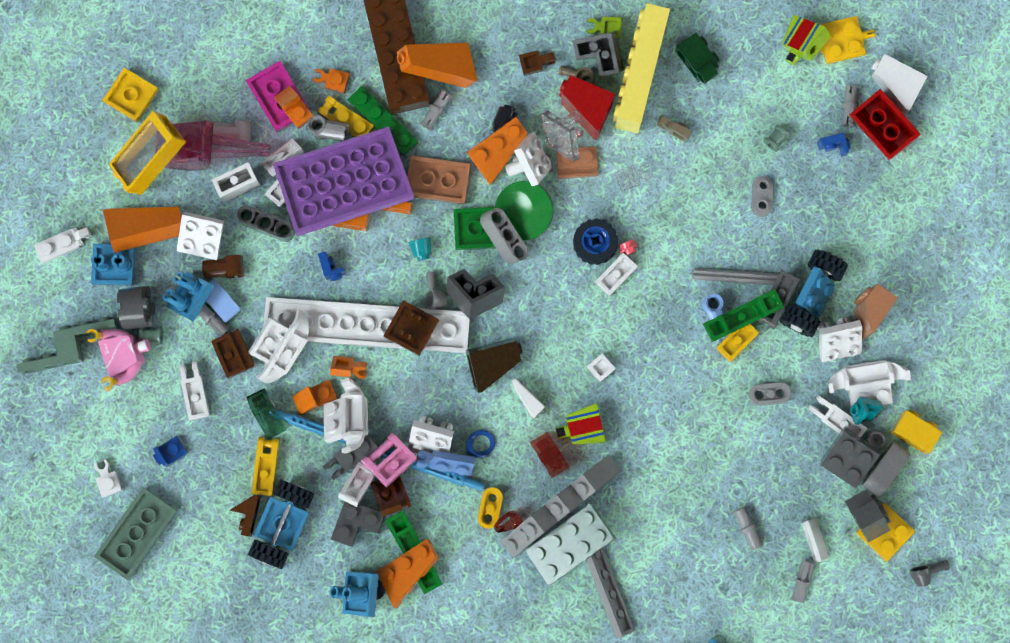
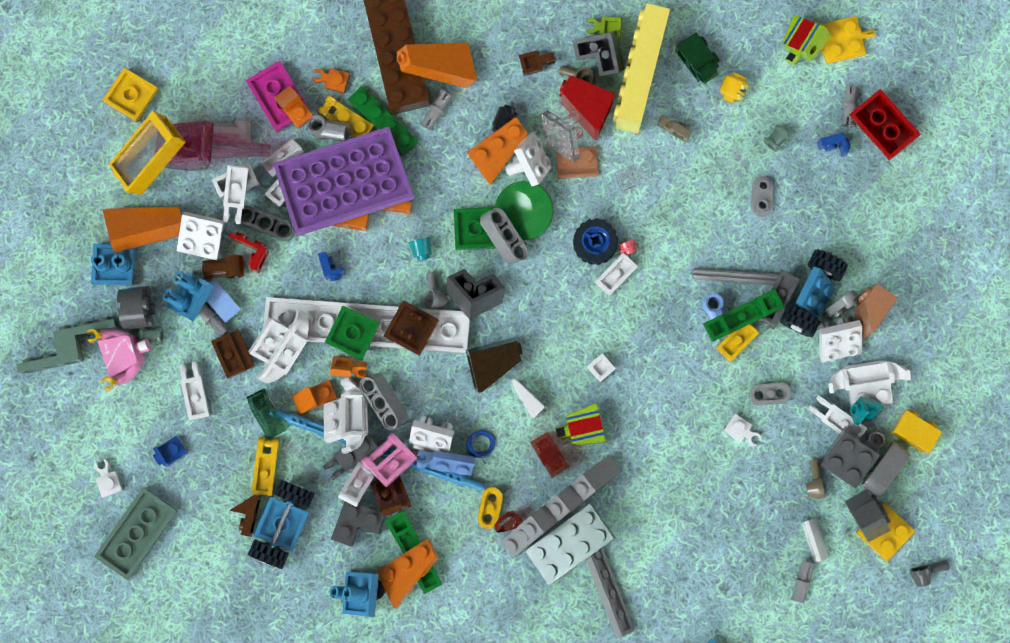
(61, 244): white hinge -> none
(235, 191): none -> white hinge
(256, 259): none -> red bracket
(352, 333): none -> green plate
(375, 397): none -> light grey beam
(438, 179): nougat plate -> none
(734, 87): none -> yellow head
(739, 429): none -> white plate
(748, 528): light grey pin -> none
(815, 487): none -> dark tan bar
(846, 301): none -> light grey plate
(898, 81): white slope -> none

